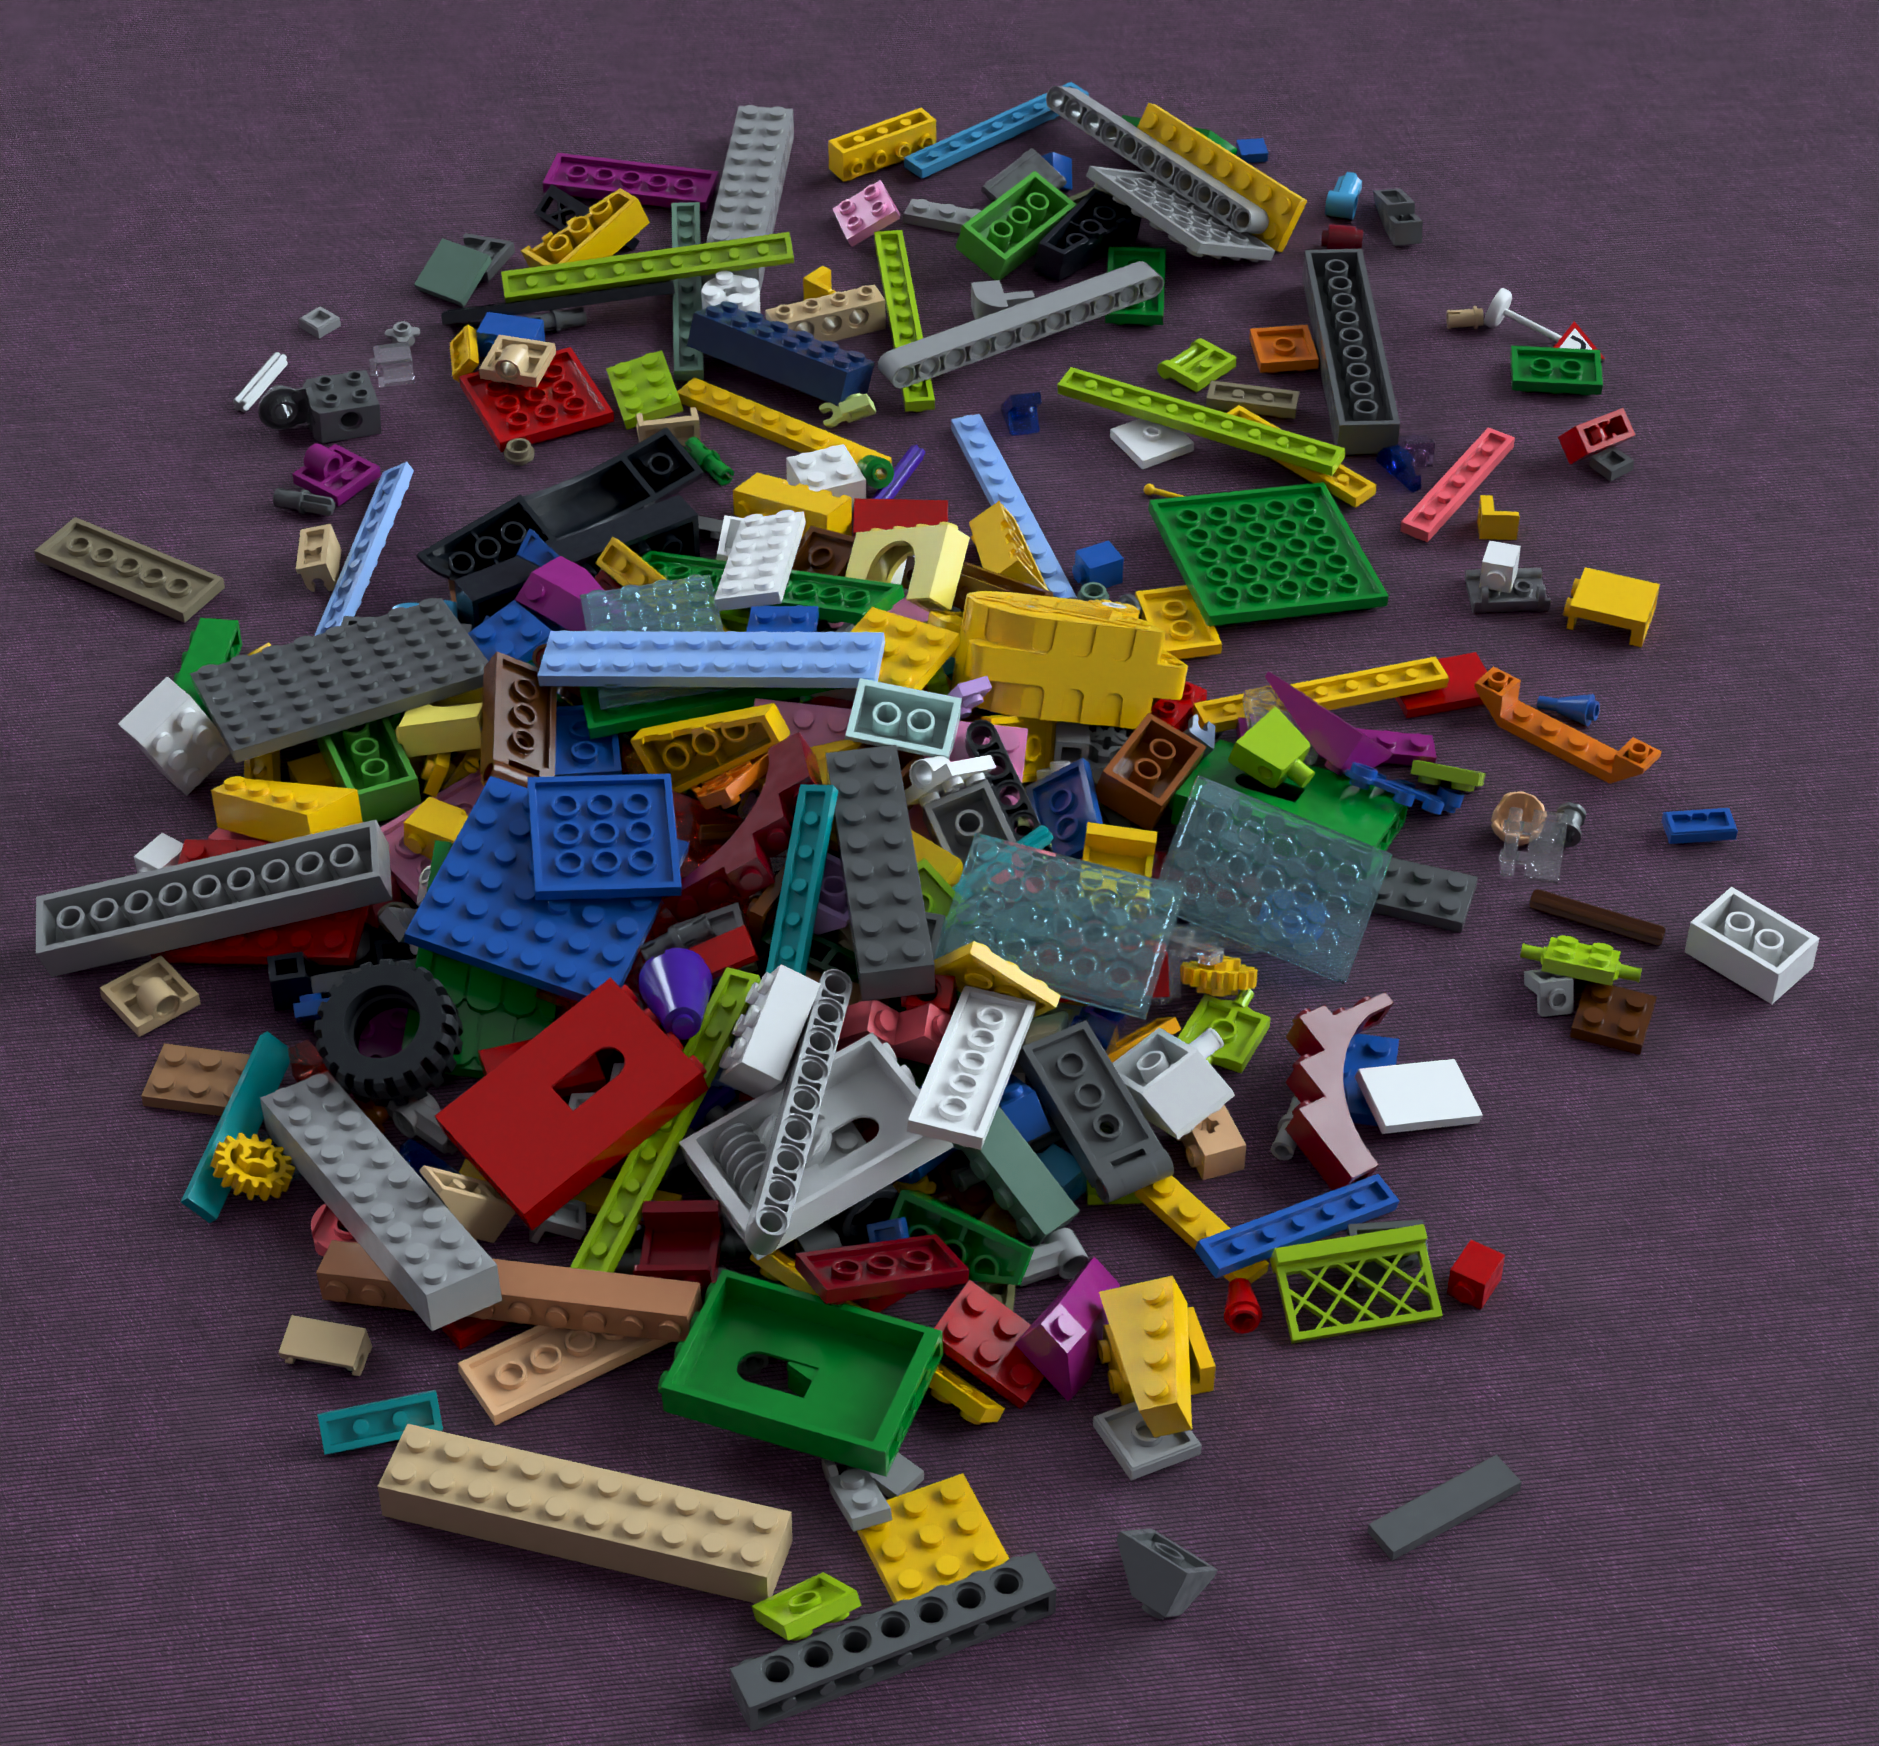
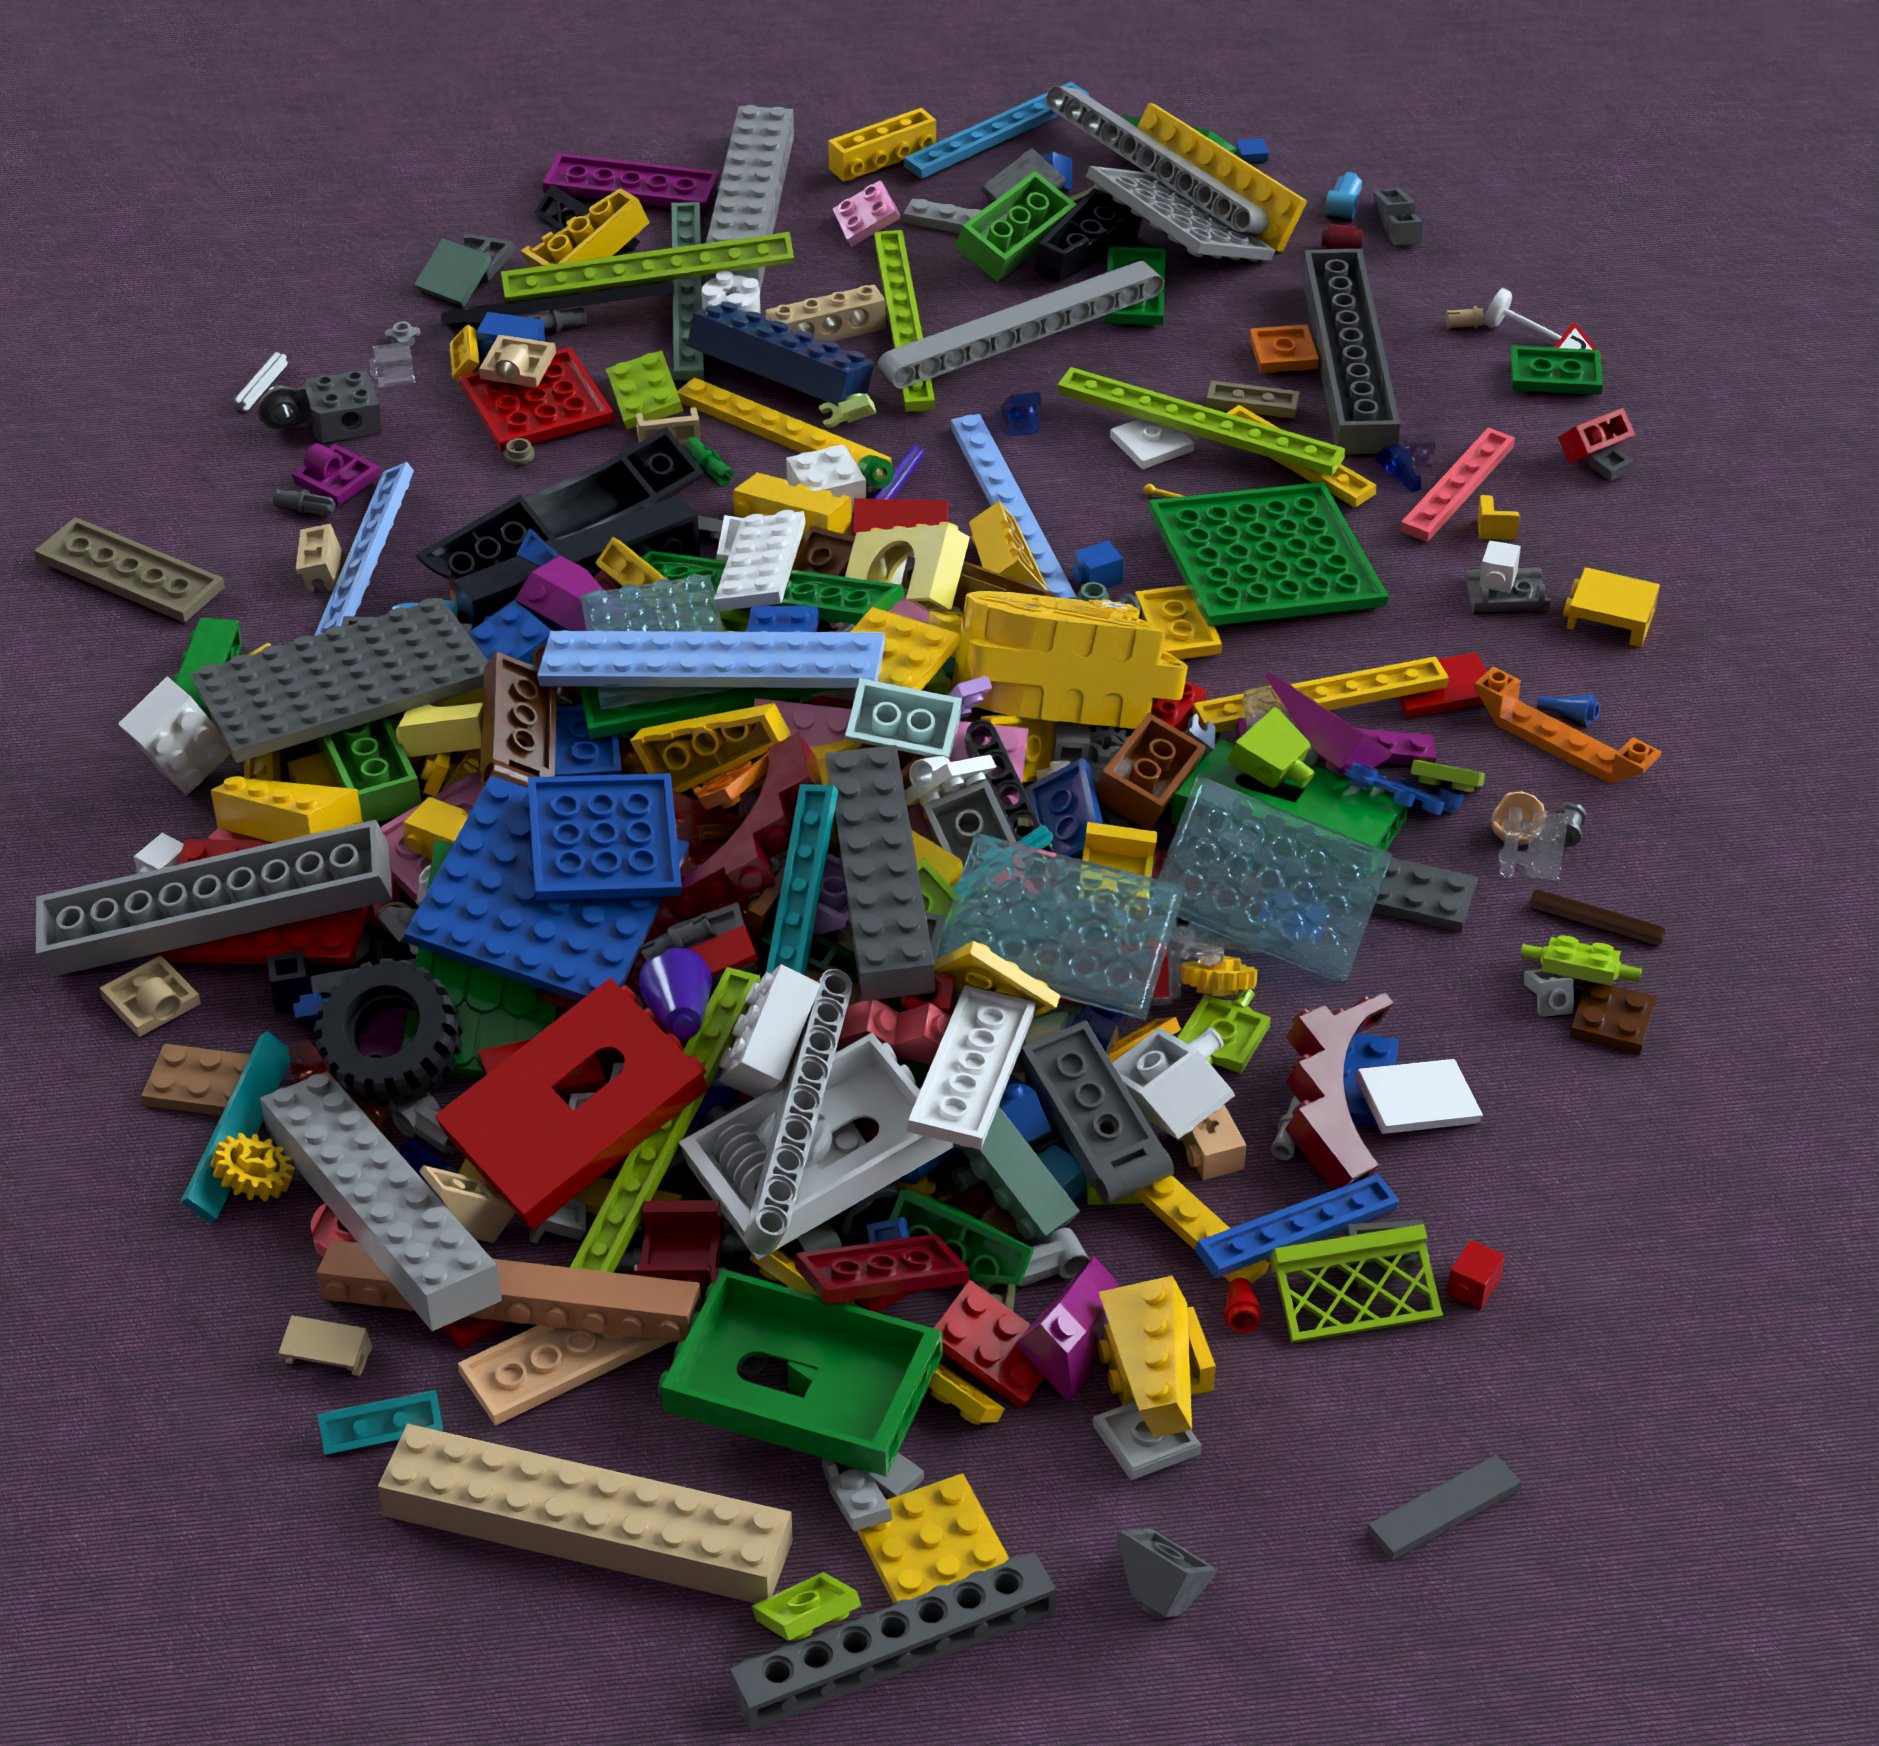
(319, 322): light grey tile -> none
(817, 283): yellow panel -> none
(989, 298): light grey brick -> none
(1197, 365): lime plate -> none
(1699, 825): blue plate -> none
(1751, 945): white brick -> none

